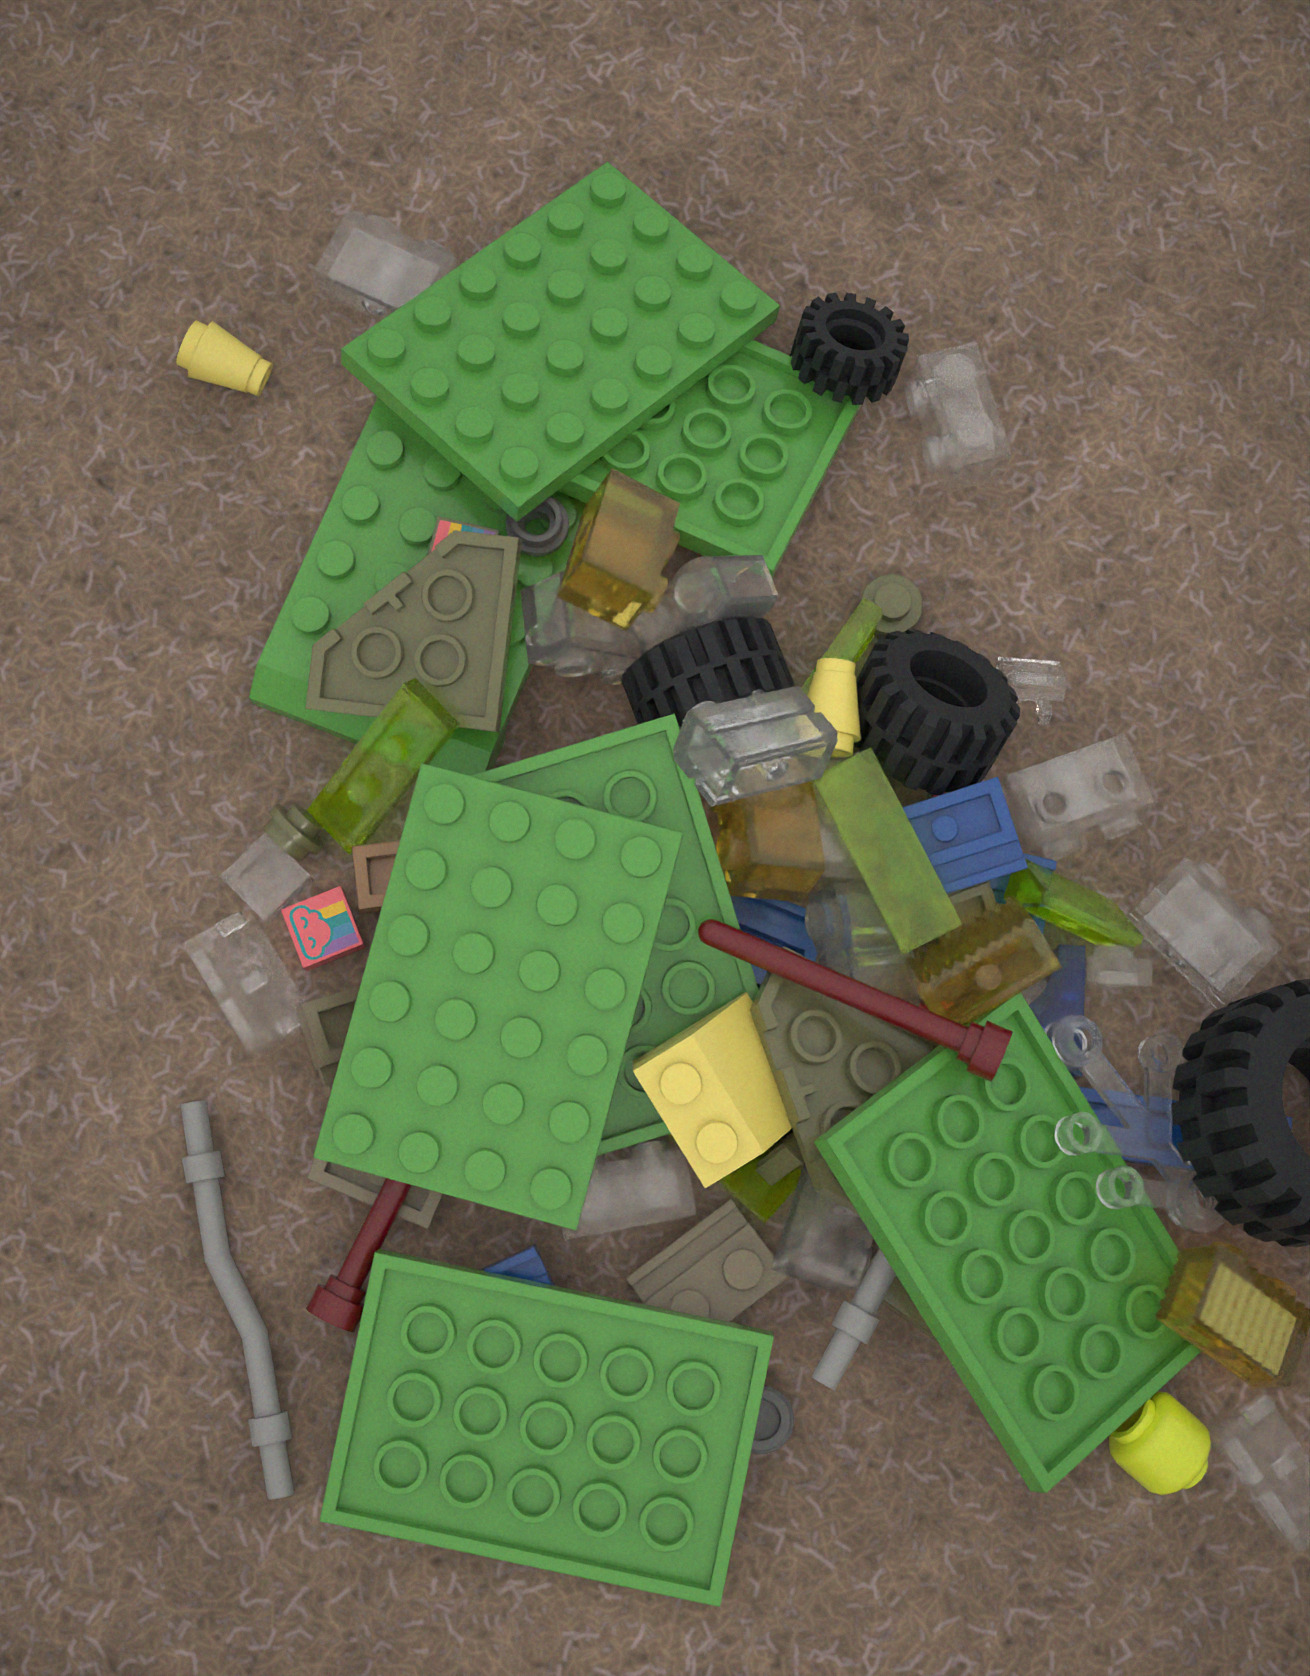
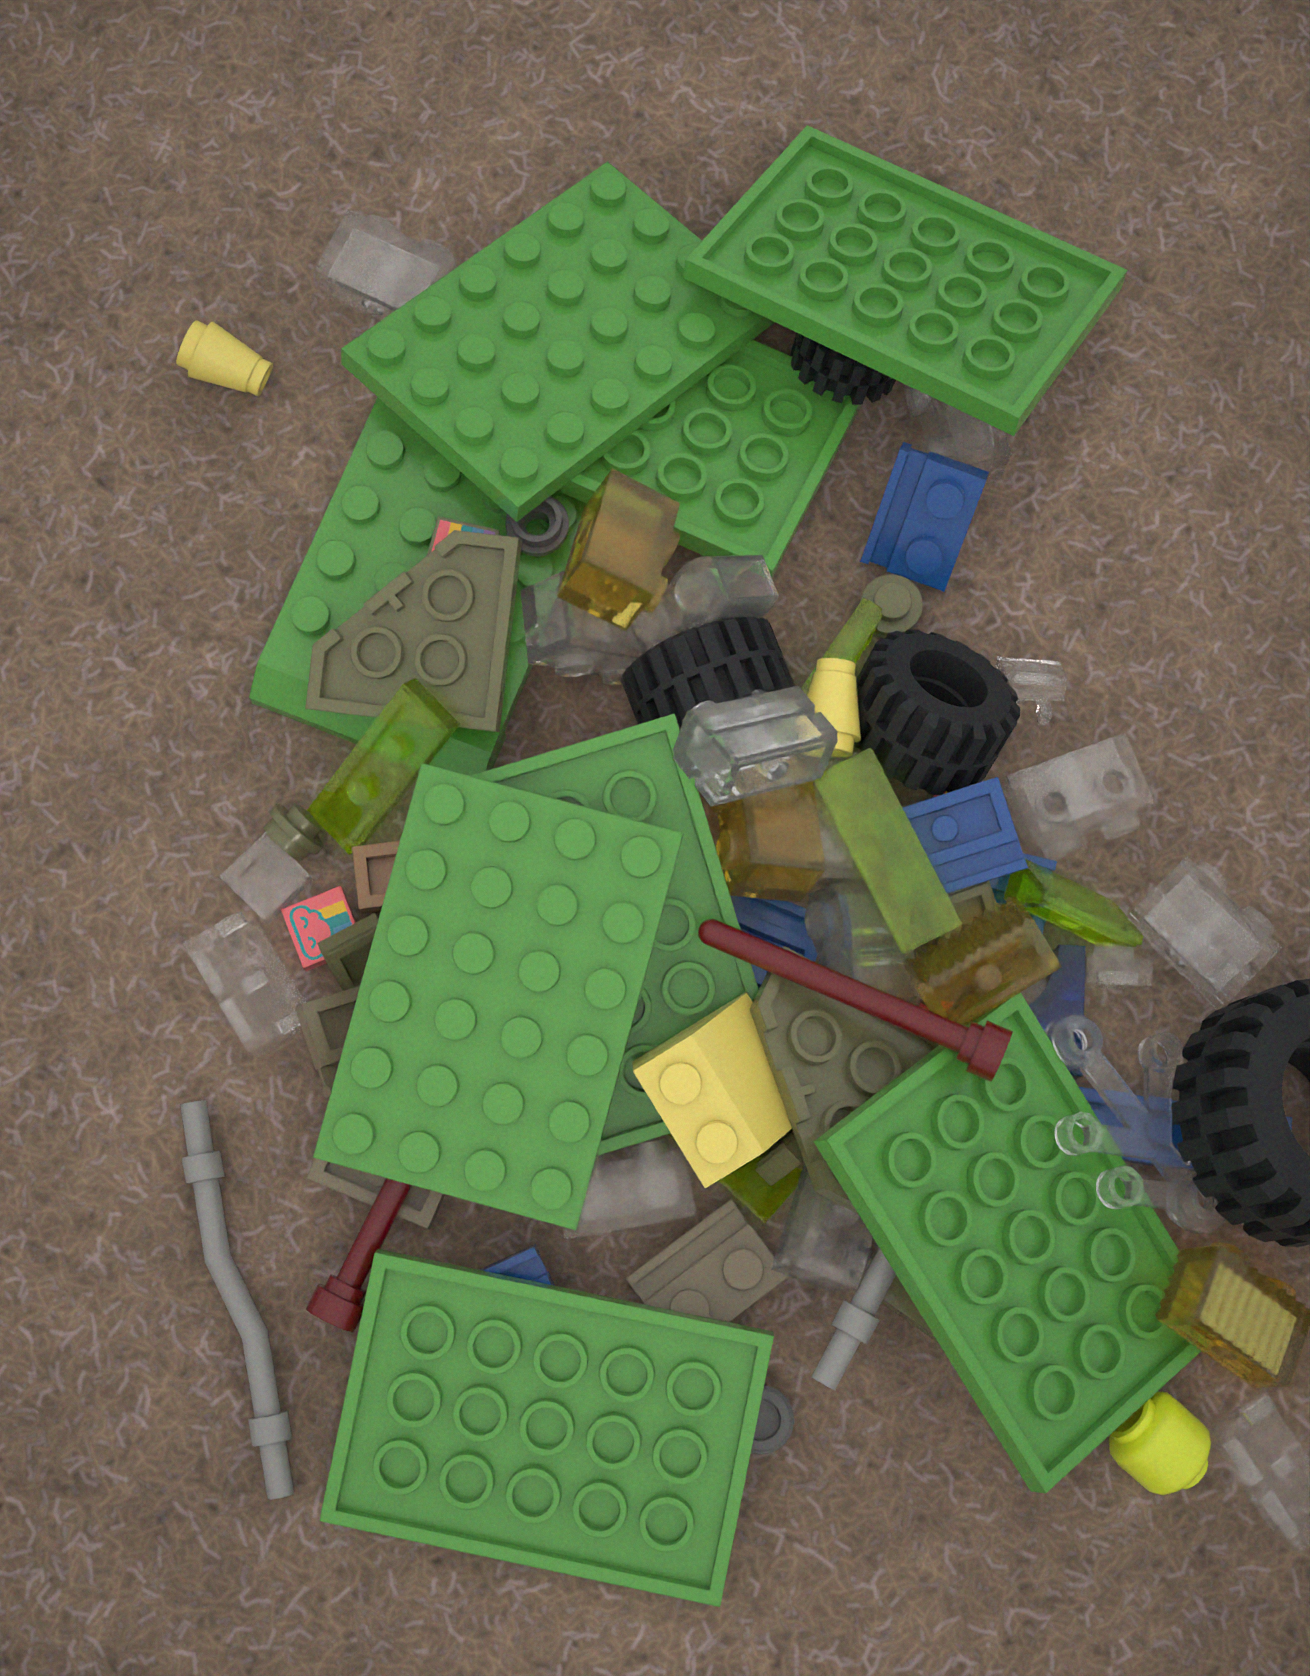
(349, 950): none -> olive tile
(907, 278): none -> bright green plate
(924, 516): none -> blue plate

